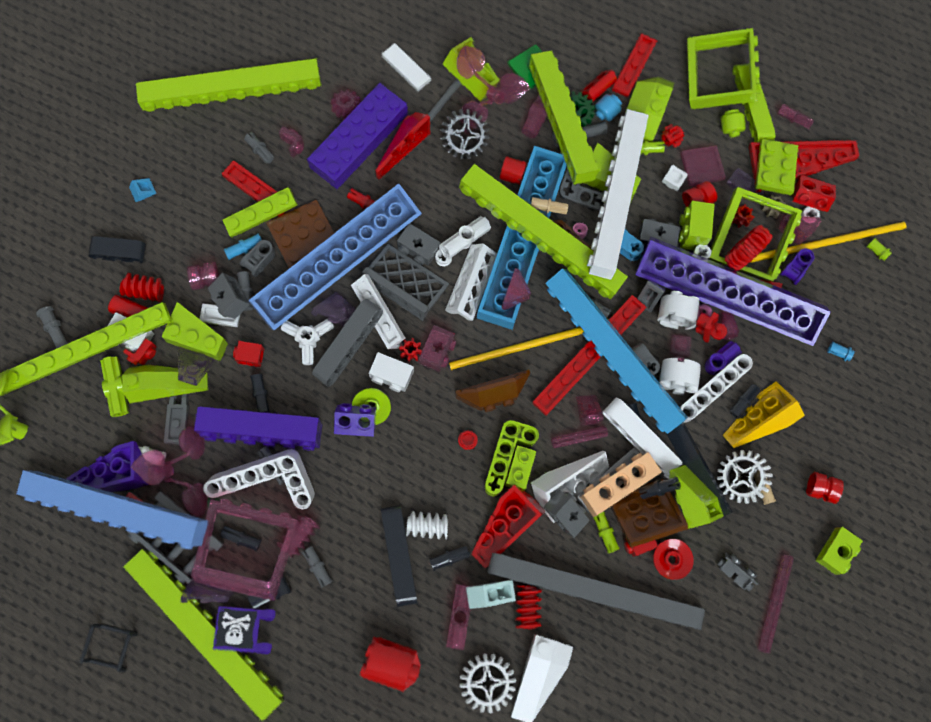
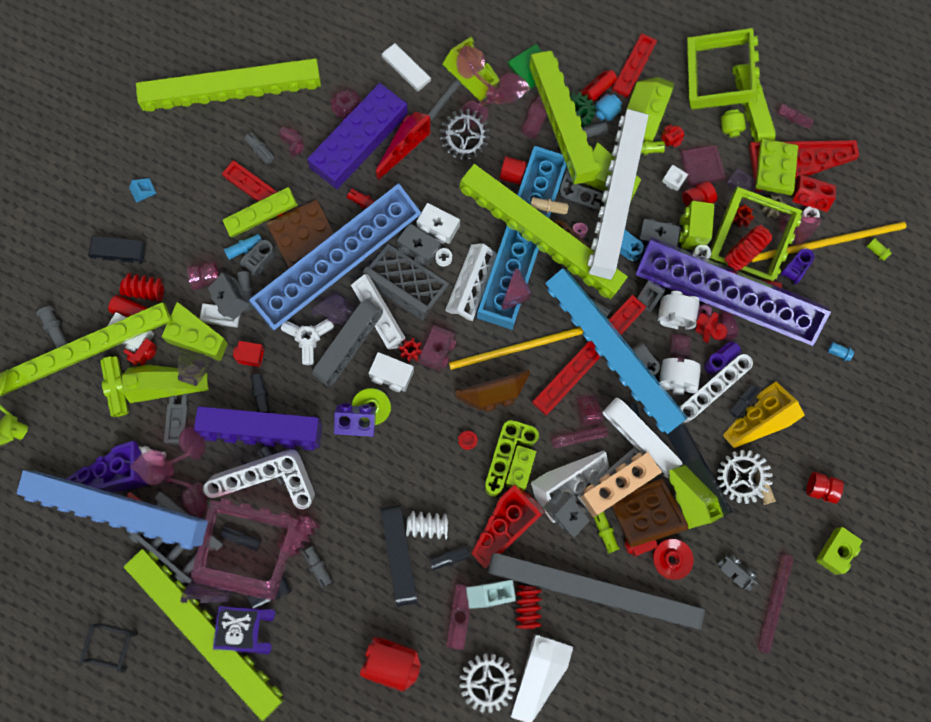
(432, 216): none -> white brick
(458, 242): white piece -> none
(659, 488): black pin -> none

